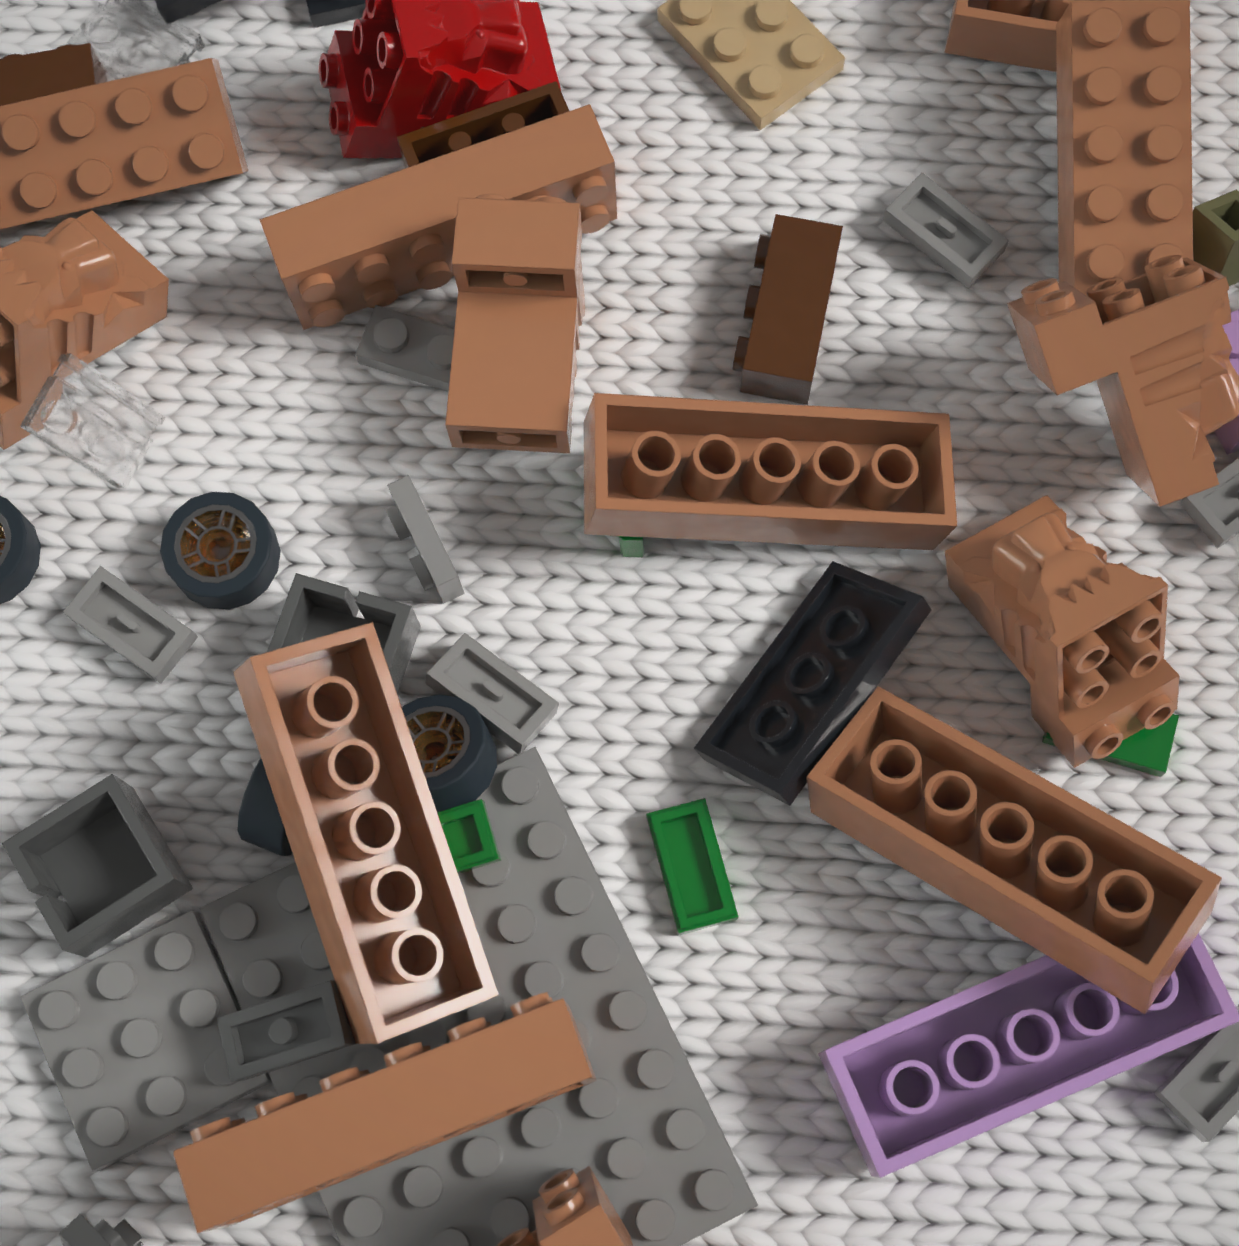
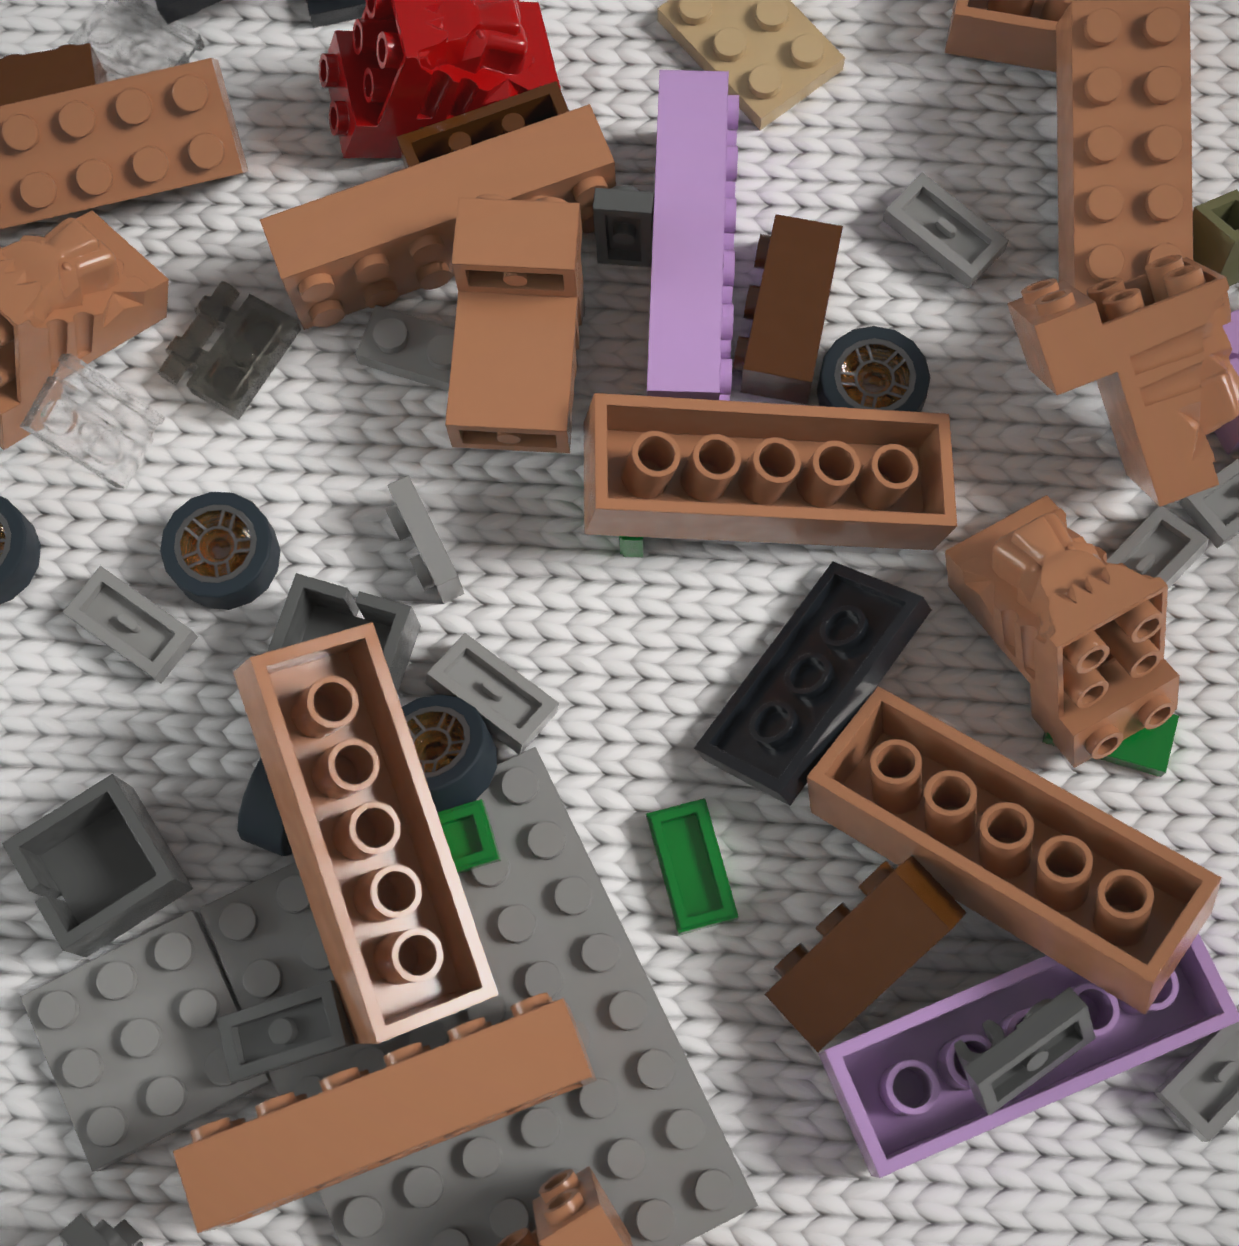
(241, 356): none -> clear smoke plate
(623, 226): none -> dark grey plate
(693, 237): none -> lavender brick
(863, 950): none -> reddish brown brick
(883, 359): none -> wheel
(1039, 1044): none -> dark grey plate
(1161, 547): none -> light grey plate

